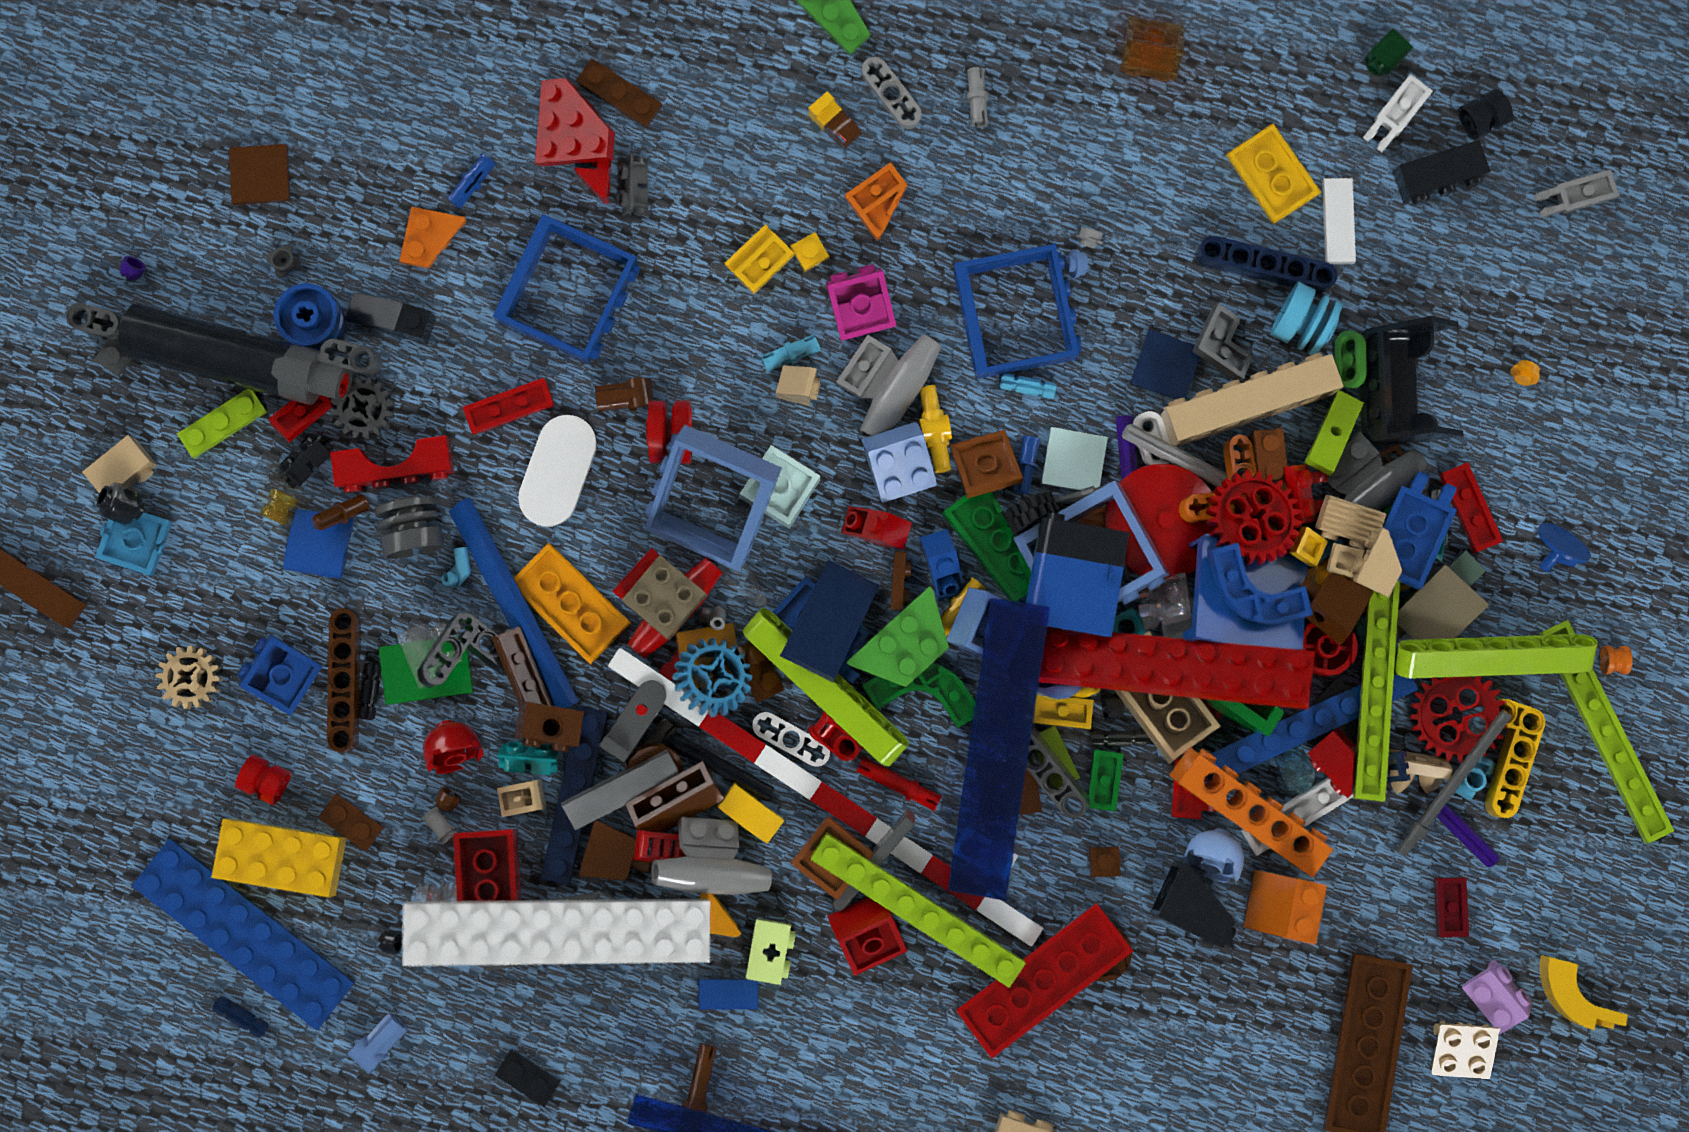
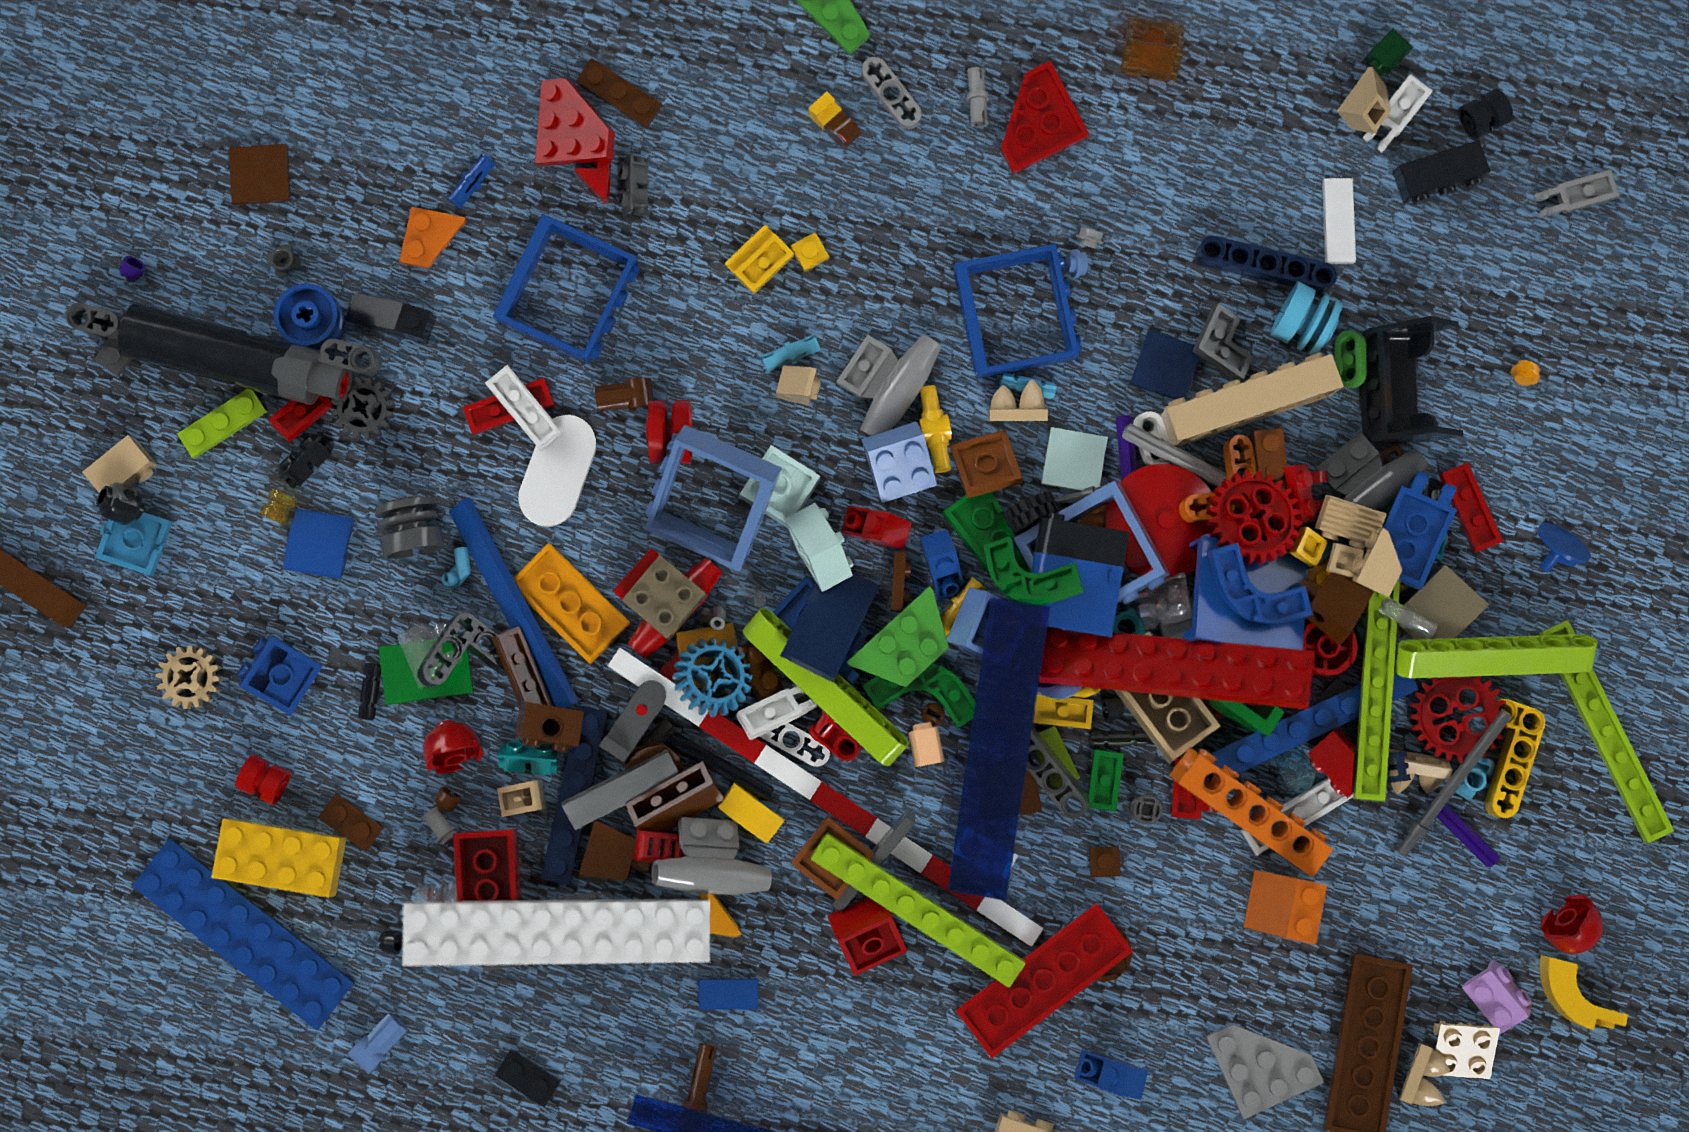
(240, 1017): dark blue axle -> none
(336, 667): reddish brown beam -> none
(341, 512): reddish brown axle -> none
(430, 458): red arch -> none
(523, 407): none -> white tile
(759, 966): yellowish green brick -> none
(773, 712): none -> white hinge
(819, 546): none -> light aqua container
(860, 302): dark pink plate -> none
(877, 199): orange wing -> none
(899, 783): red pin -> none
(925, 745): none -> light nougat brick
(936, 708): none -> reddish brown hinge
(1027, 463): blue axle -> none
(1027, 586): none -> green plate
(1030, 406): none -> tan tile
(1041, 120): none -> red plate
(1111, 1074): none -> blue slope
(1141, 808): none -> flat silver wheel
(1193, 907): black slope -> none
(1220, 855): light blue cylinder -> none
(1261, 1069): none -> light grey plate
(1273, 173): yellow tile -> none
(1340, 421): lime tile -> none
(1366, 103): none -> tan slope
(1408, 618): none -> clear axle
(1416, 1088): none -> tan tile
(1451, 907): dark red plate -> none
(1466, 568): sand green tile -> none
(1578, 924): none -> red cylinder
(1616, 660): orange wheel -> none

